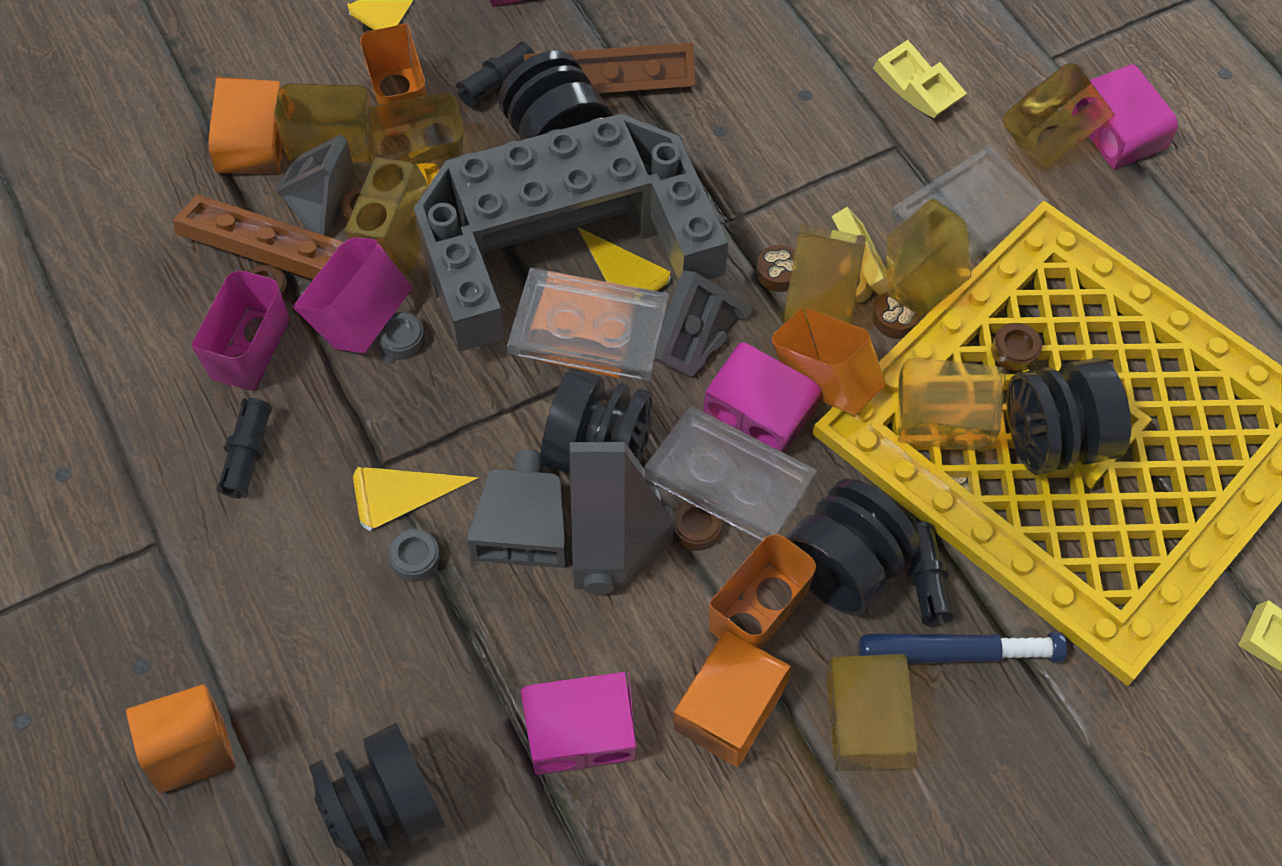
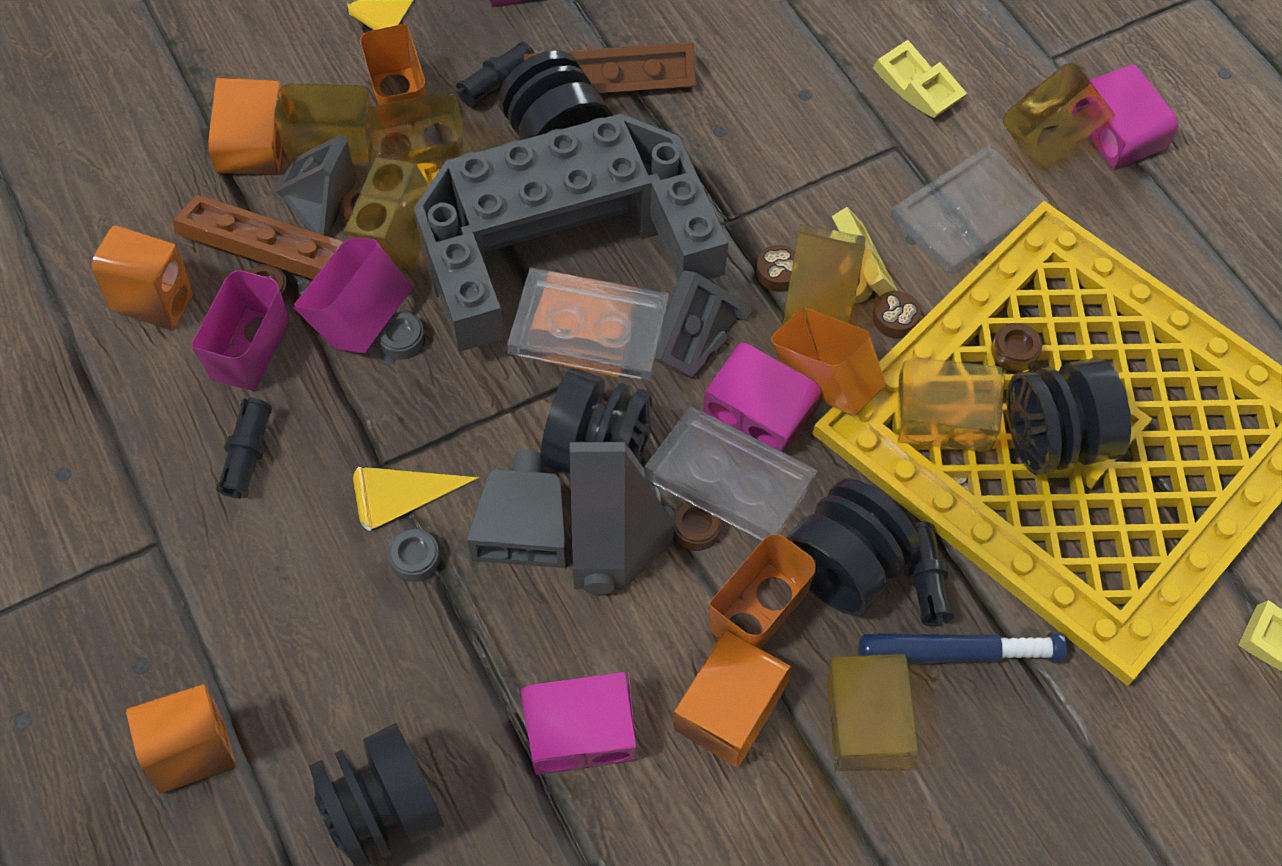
(127, 273): none -> orange piece
(624, 267): yellow sticker -> none
(937, 248): clear yellow piece -> none

